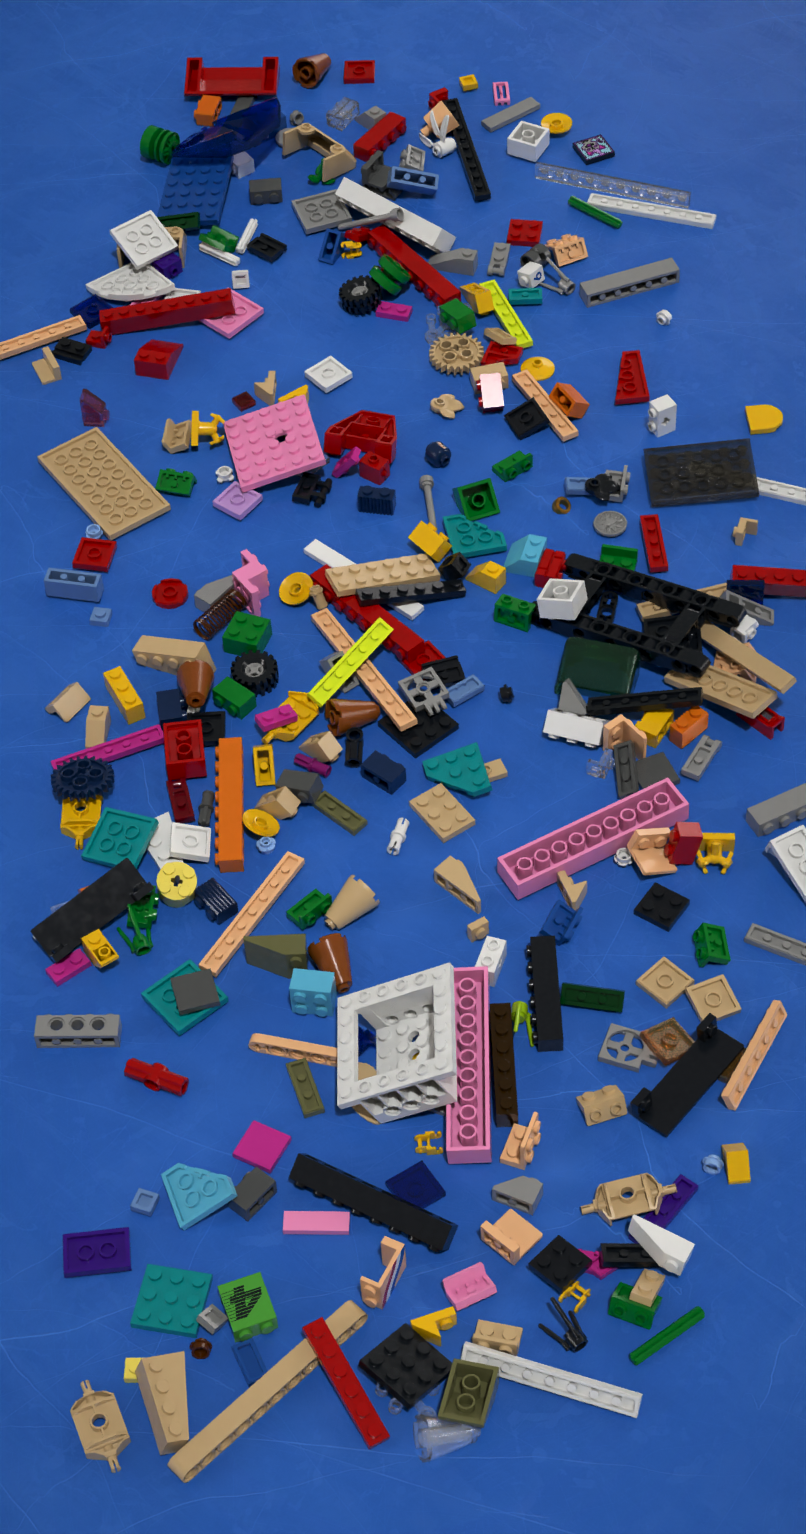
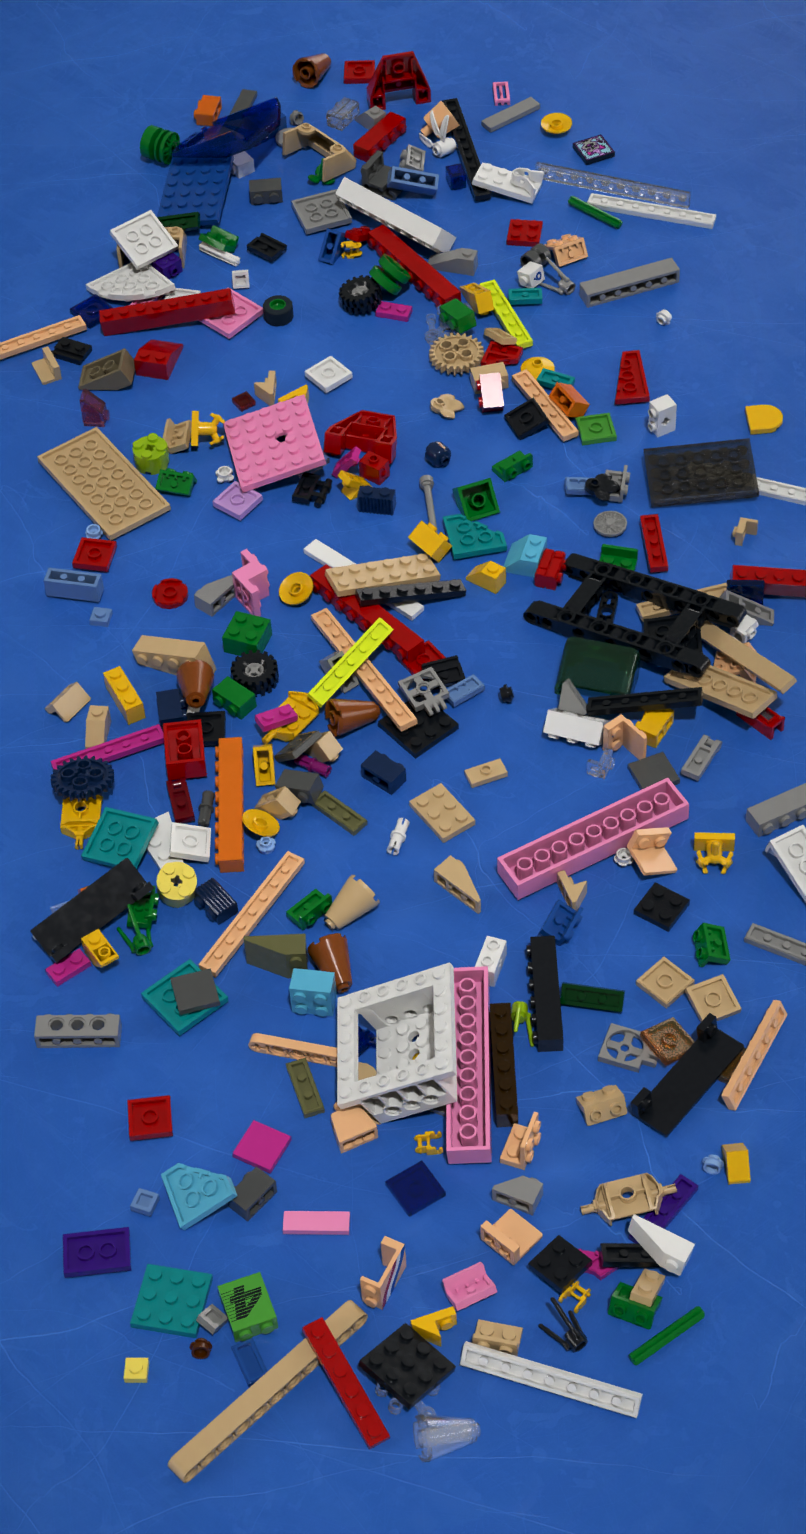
(99, 339): red bracket -> none
(103, 1441): tan plate -> none
(109, 372): none -> dark tan slope
(150, 454): none -> lime brick
(150, 1118): none -> red plate
(156, 1076): red piece -> none
(165, 1398): tan wedge -> none
(207, 626): reddish brown piece -> none
(231, 80): red slope -> none
(246, 236): white axle -> none
(278, 310): none -> black wheel
(297, 746): none -> dark grey tile
(317, 594): tan pin -> none
(351, 484): none -> yellow slope
(352, 1127): none -> light nougat torso
(354, 747): black piece -> none
(373, 1201): black brick -> none
(395, 215): light grey piece -> none
(398, 73): none -> red wedge
(437, 96): red bracket -> none
(454, 566): black brick -> none
(456, 176): none -> clear blue brick
(460, 770): teal plate -> none
(468, 82): yellow plate -> none
(469, 1393): olive slope -> none
(478, 929): tan plate -> none
(499, 259): light grey plate -> none
(509, 183): none -> white plate
(513, 612): green bracket -> none
(528, 141): white brick -> none
(549, 378): none -> teal plate
(556, 505): pearl gold piece -> none
(562, 599): white brick -> none
(596, 429): none -> bright green tile
(626, 769): dark grey plate -> none
(683, 843): red brick -> none
(688, 726): orange brick -> none

